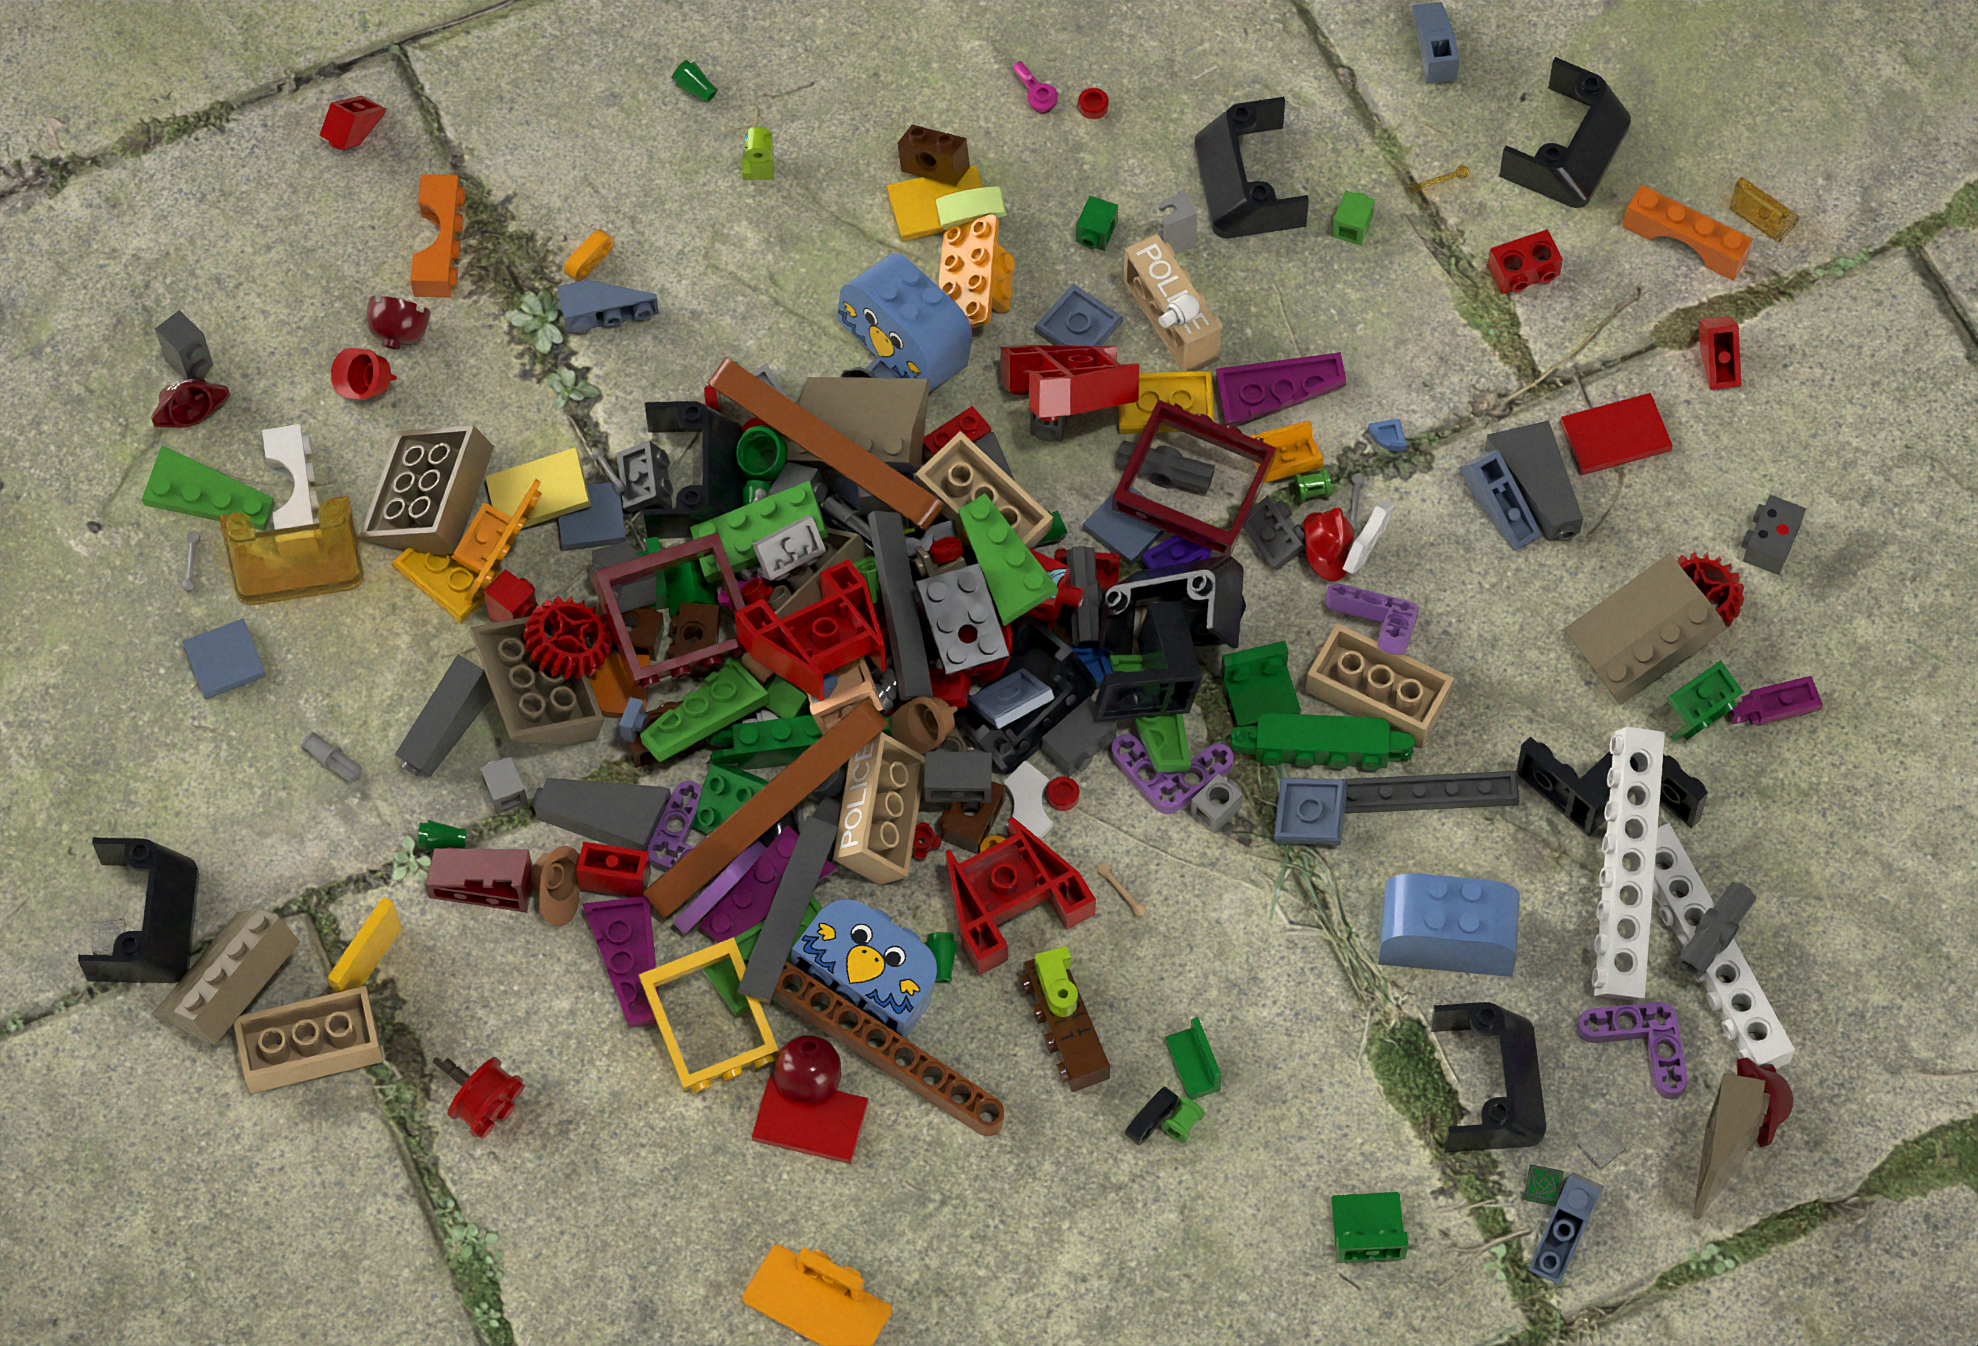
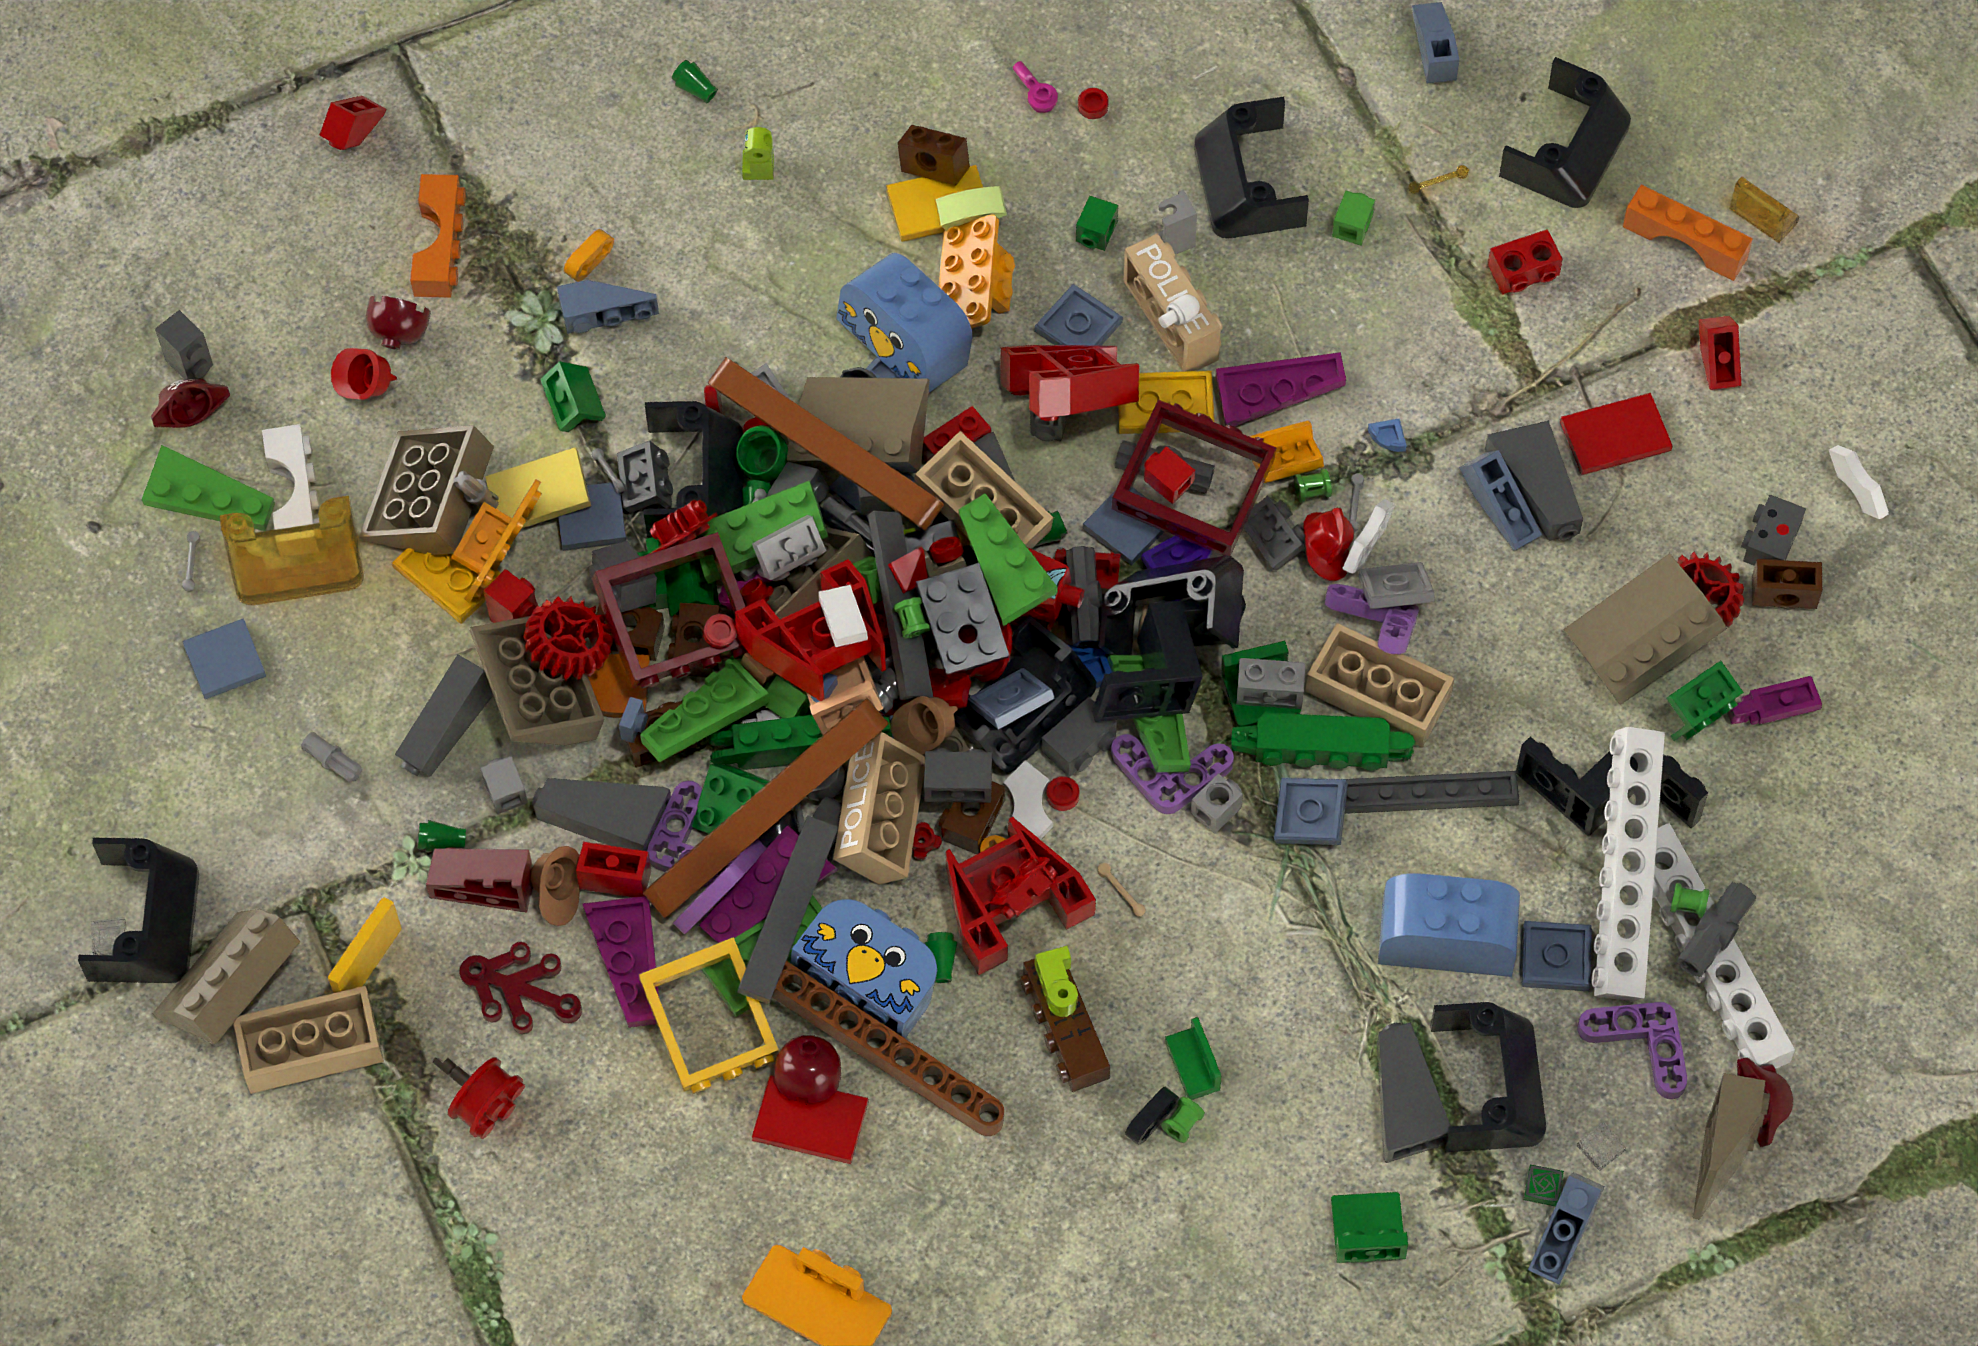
(475, 490): none -> light grey axle
(516, 985): none -> dark red plant
(571, 395): none -> green panel
(681, 525): none -> red hinge
(720, 631): none -> red tile
(843, 615): none -> white tile
(909, 569): none -> red slope
(911, 617): none -> bright green bush
(1032, 876): none -> red hinge
(1168, 474): none -> red brick
(1270, 683): none -> light grey bracket
(1396, 585): none -> light grey tile
(1409, 1101): none -> dark grey slope
(1556, 956): none -> sand blue tile
(1689, 900): none -> bright green bush
(1787, 583): none -> reddish brown brick
(1856, 478): none -> white tile

